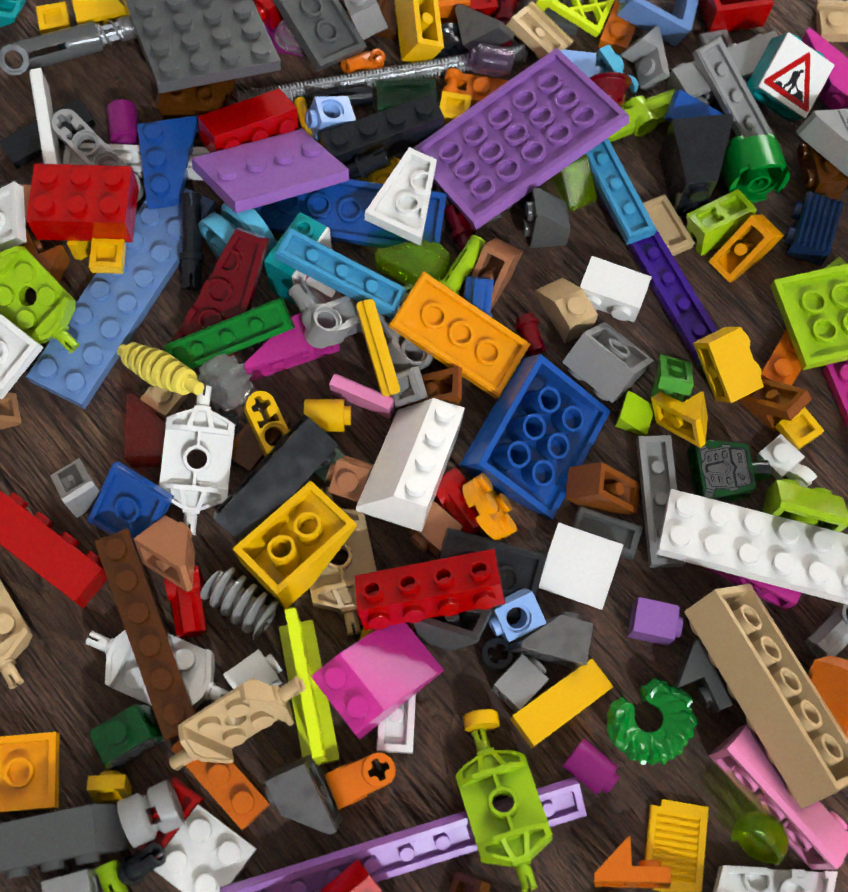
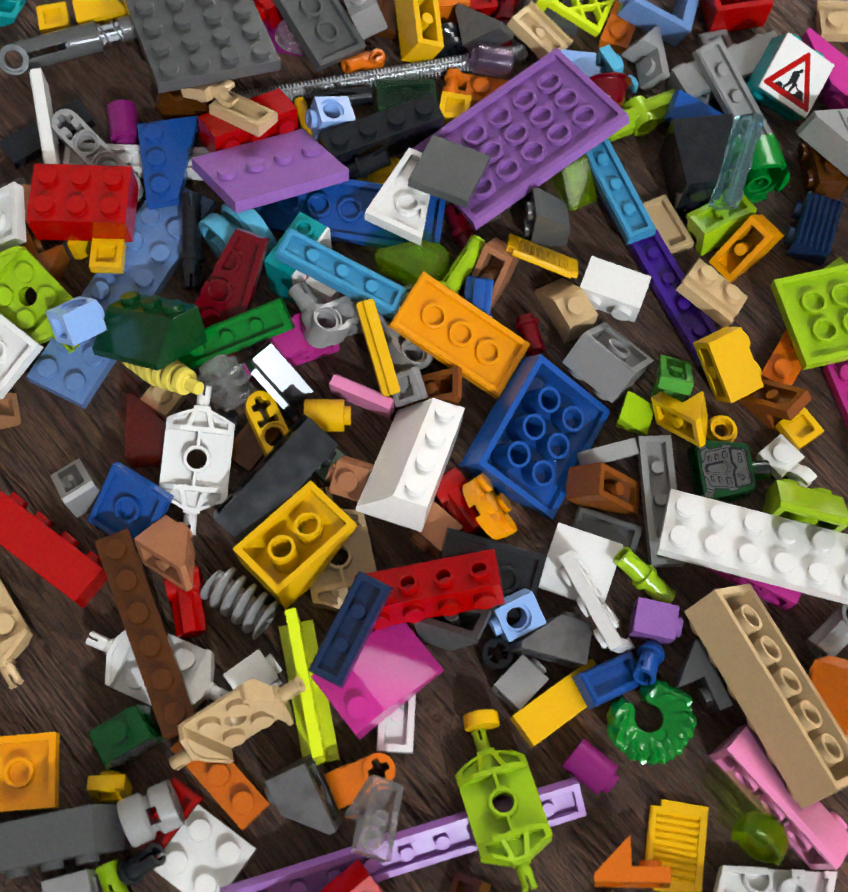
(76, 320): none -> light blue brick
(149, 330): none -> dark green slope
(210, 91): none -> tan plate
(245, 115): none -> tan tile
(278, 377): none -> panel
(350, 629): none -> dark blue tile
(377, 815): none -> clear slope
(449, 171): none -> dark grey tile
(542, 256): none -> yellow window
(576, 573): none -> white wing
(607, 680): none -> blue tile
(609, 452): none -> light grey beam
(643, 576): none -> lime pin
(650, 656): none -> blue pin
(712, 293): none -> tan plate
(724, 423): none -> yellow plate
(737, 161): none -> clear light blue plate

